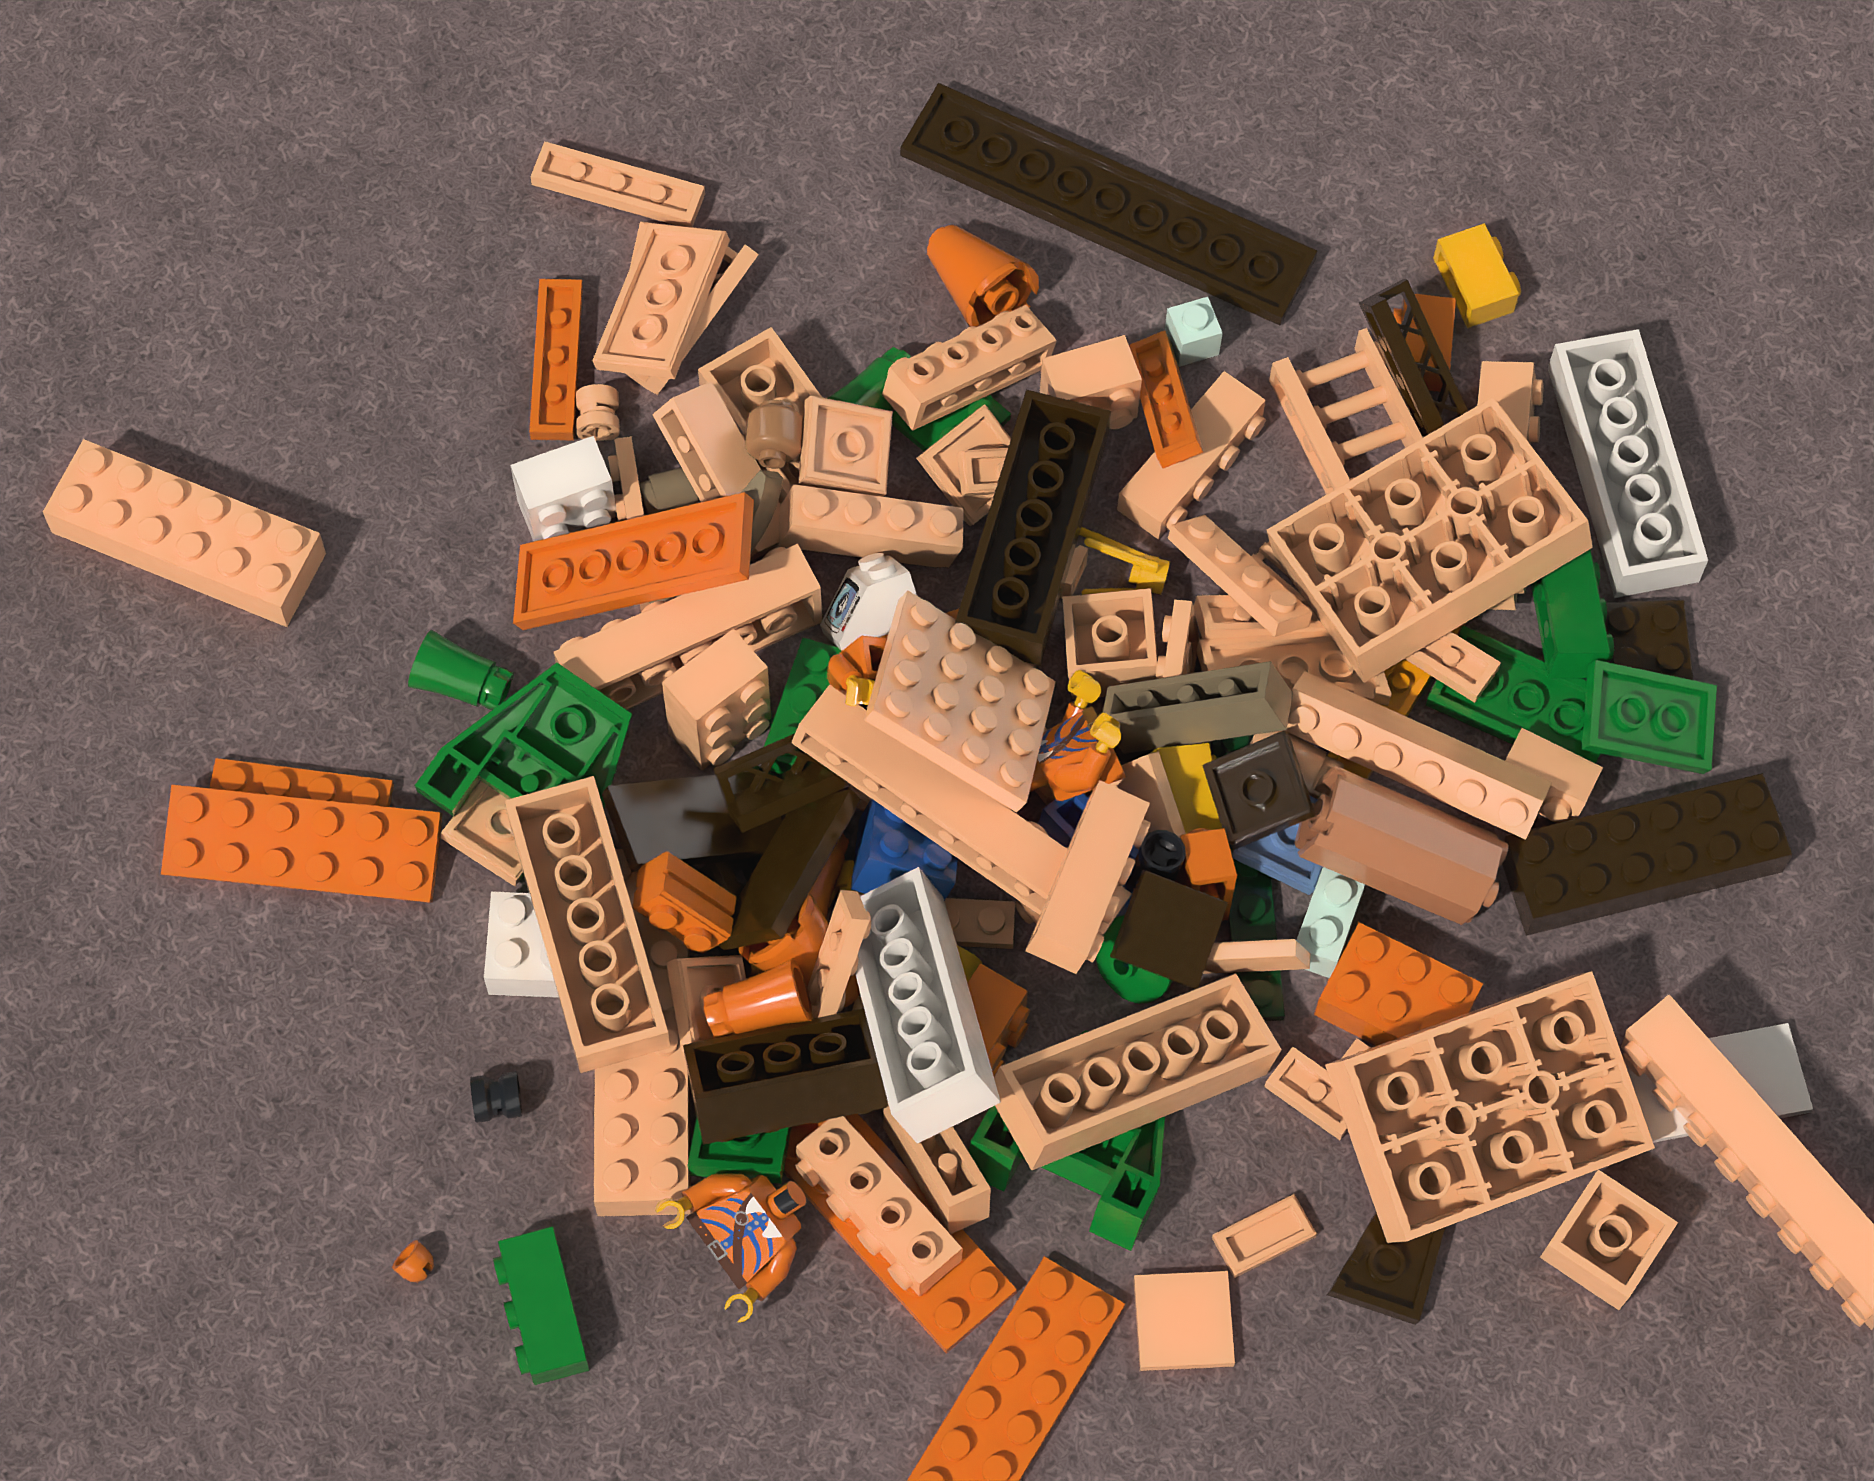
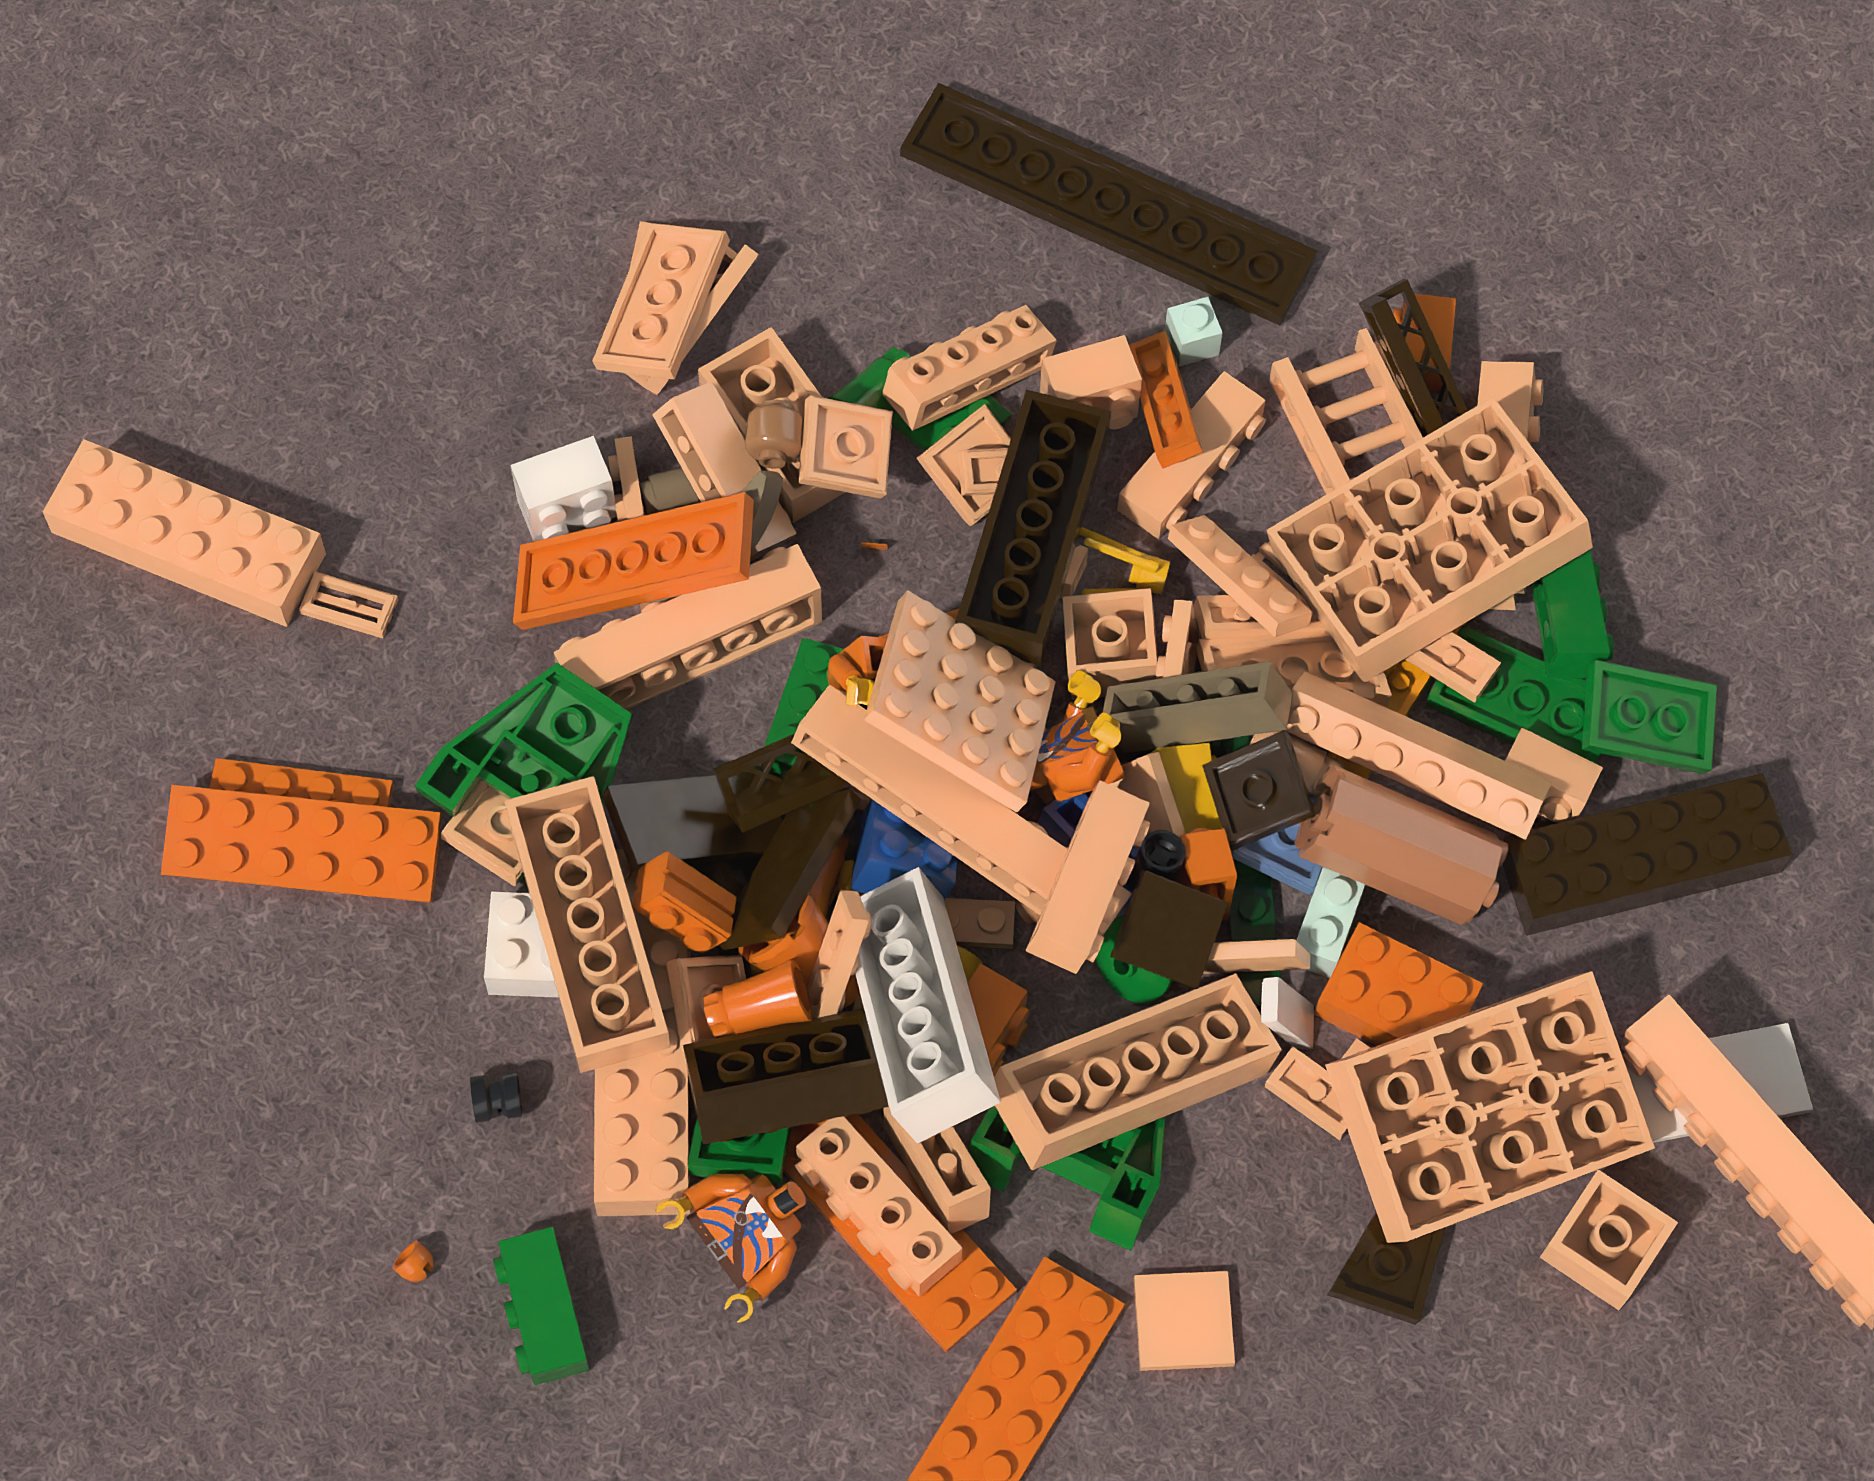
(376, 629): none -> light nougat tile
(459, 673): green plant -> none
(556, 359): orange plate -> none
(597, 412): light nougat wheel -> none
(617, 185): light nougat plate -> none
(718, 700): light nougat brick -> none
(866, 600): white slope -> none
(870, 525): light nougat brick -> none
(980, 274): orange cone -> none
(1264, 1236): light nougat tile -> none
(1287, 1013): none -> white tile
(1477, 275): yellow brick -> none
(1627, 463): white brick -> none
(1650, 636): dark brown plate -> none

